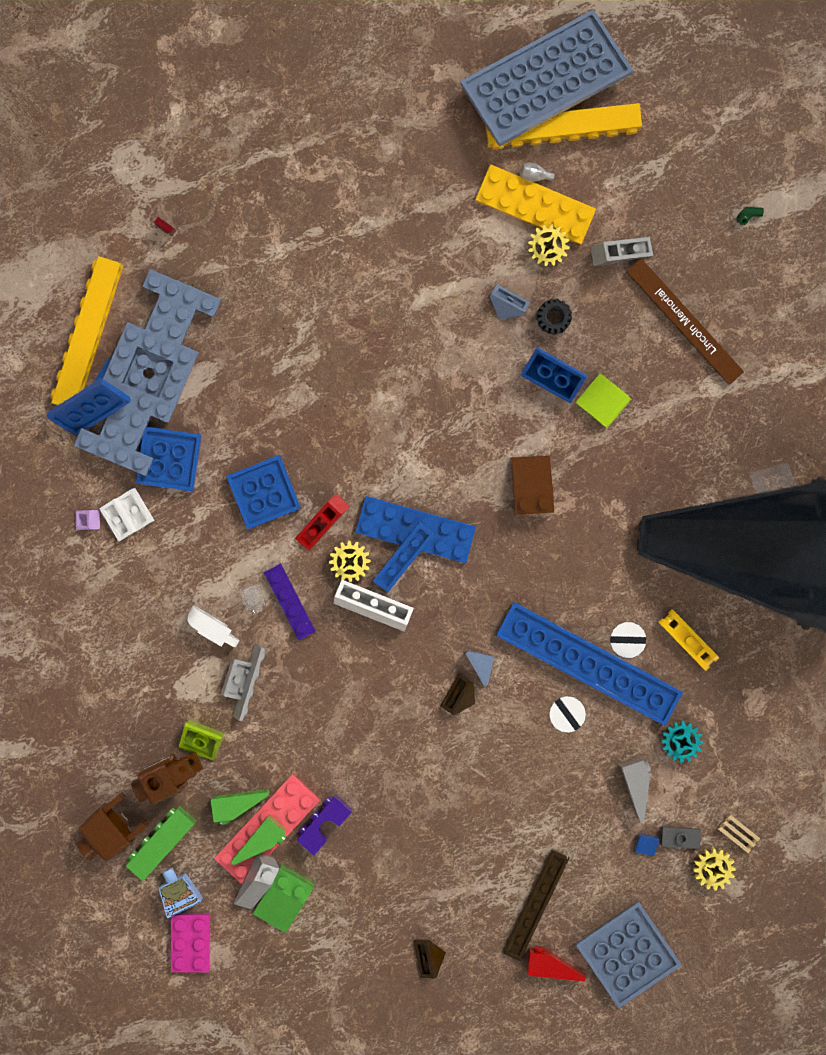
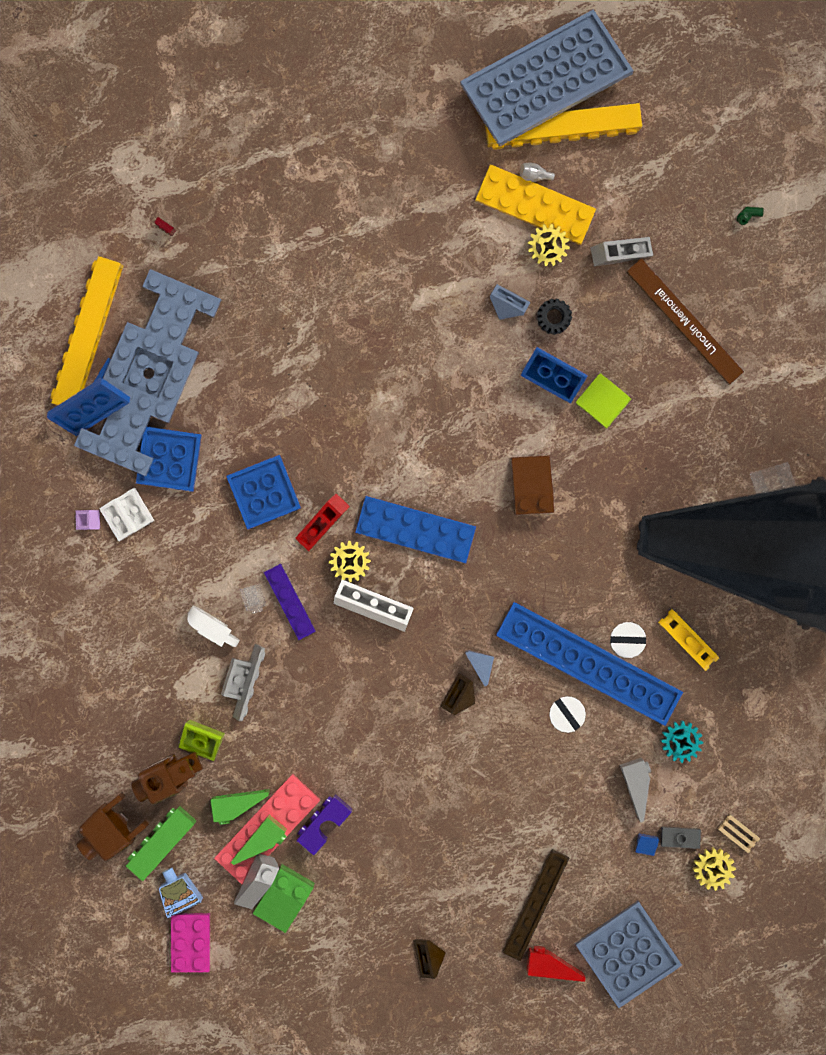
(403, 556): blue plate -> none

